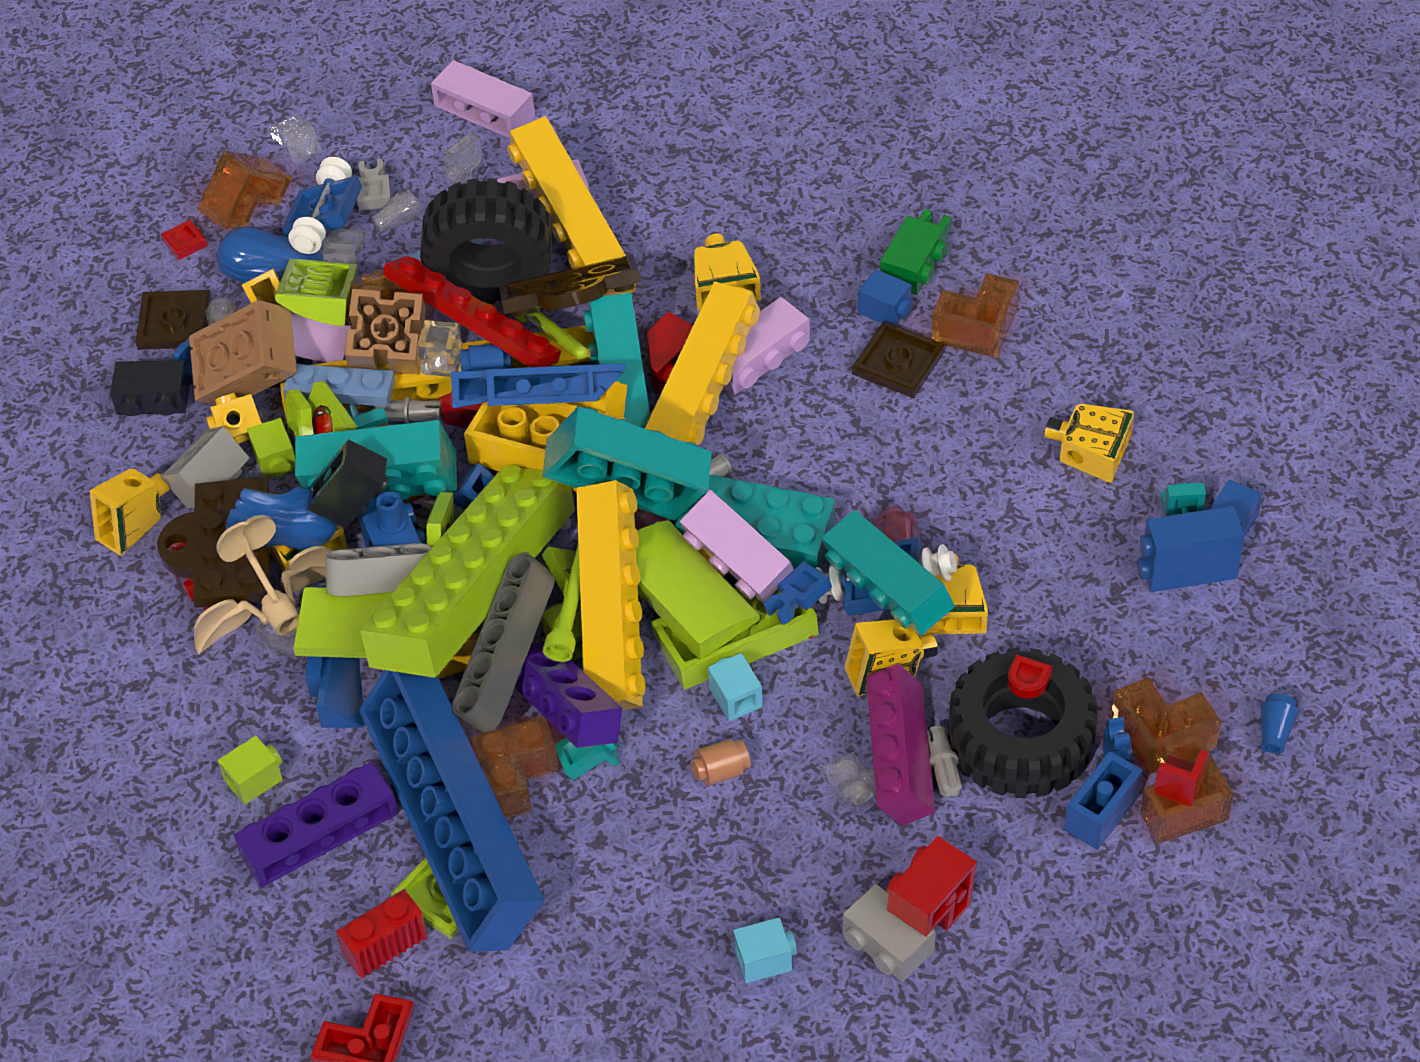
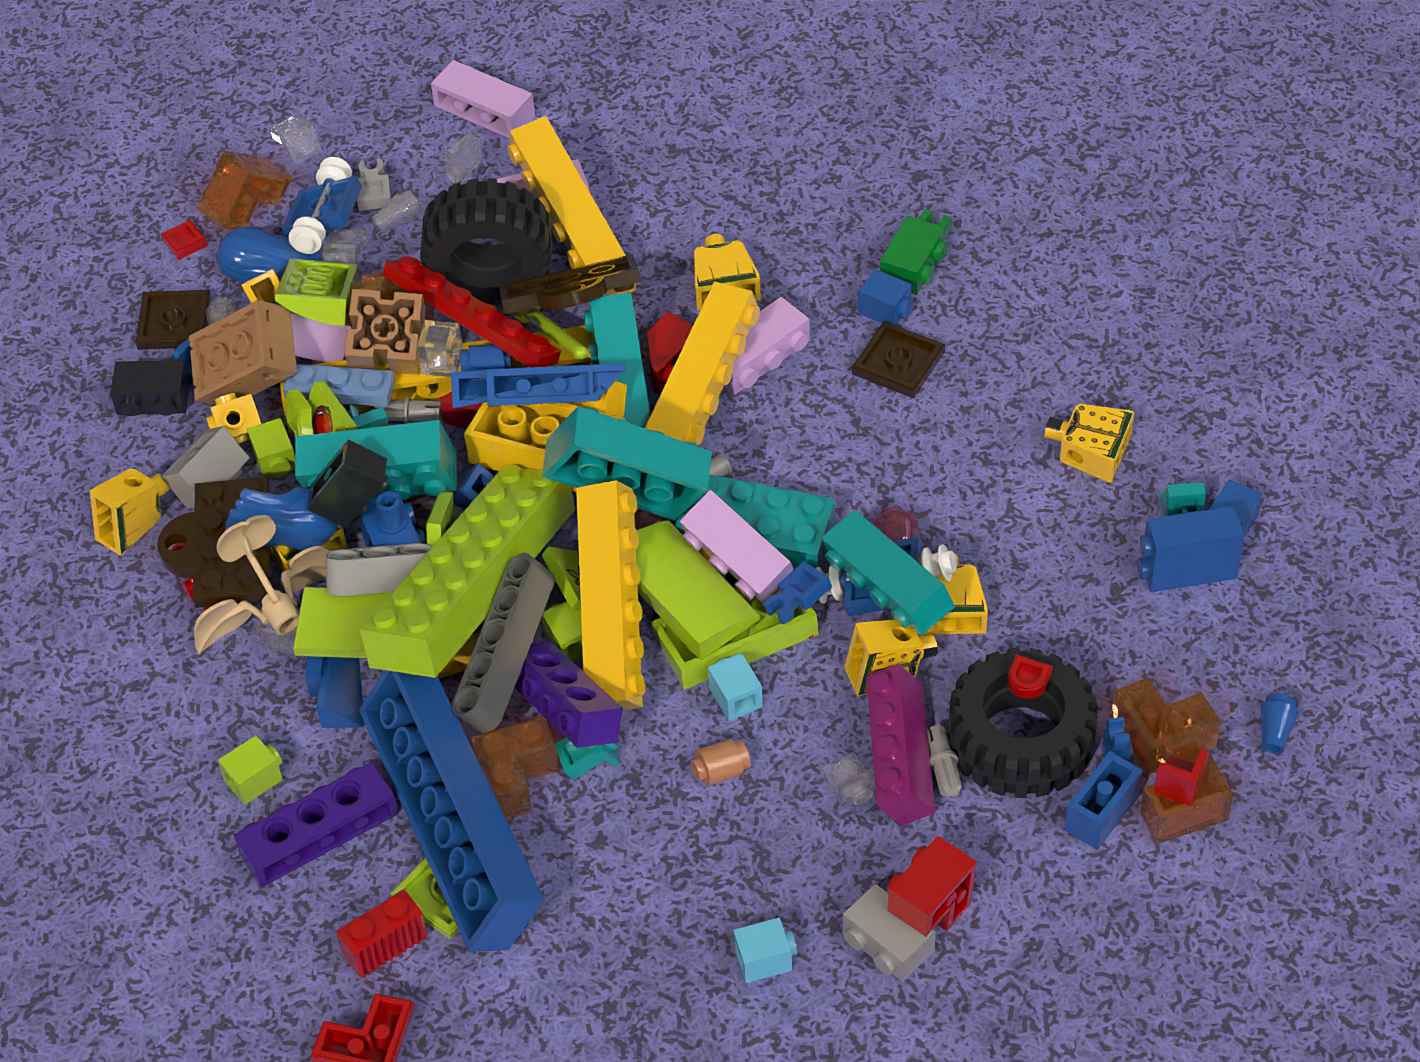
(560, 642): lime piece -> none
(980, 321): clear orange brick -> none

